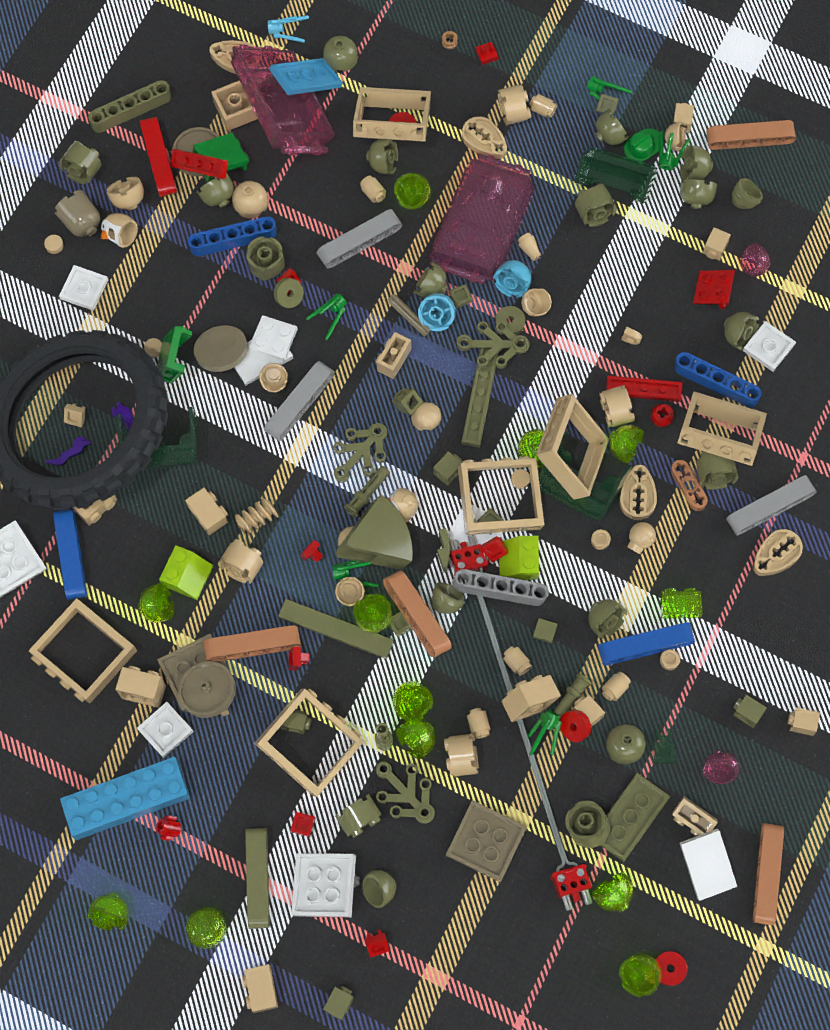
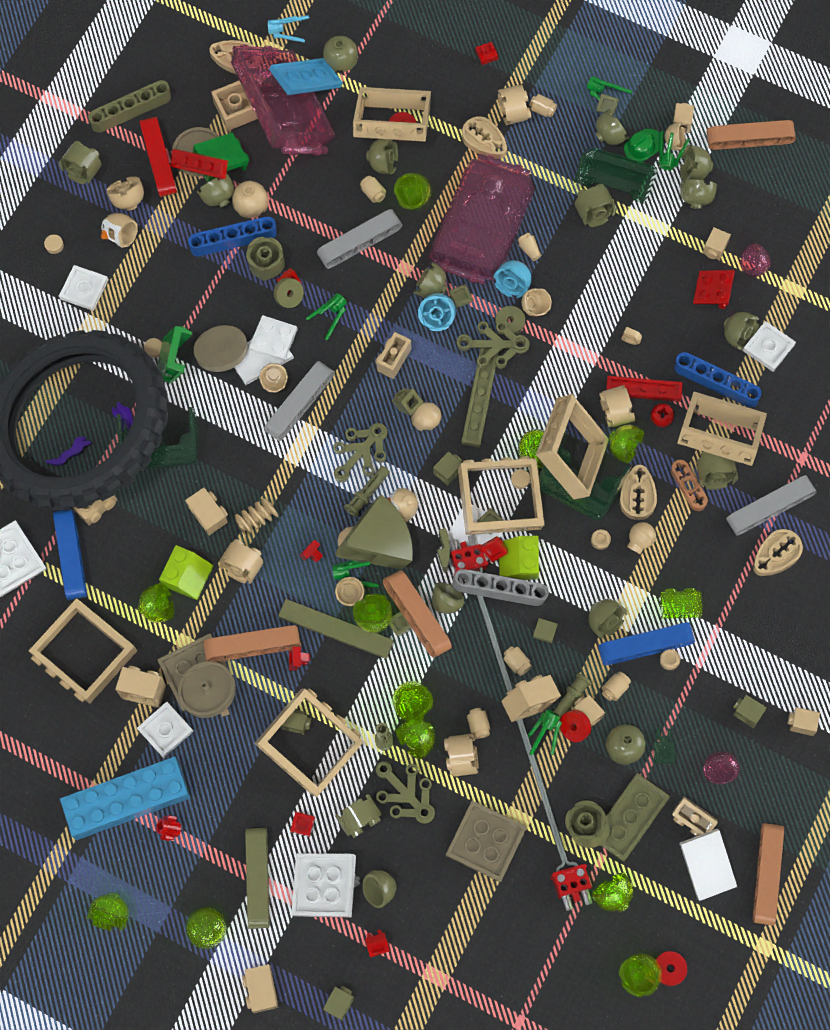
(74, 415): tan tile -> none
(78, 214): dark tan cylinder -> none
(408, 314): dark tan axle -> none
(449, 45): medium nougat bush -> none
(746, 194): olive hat -> none

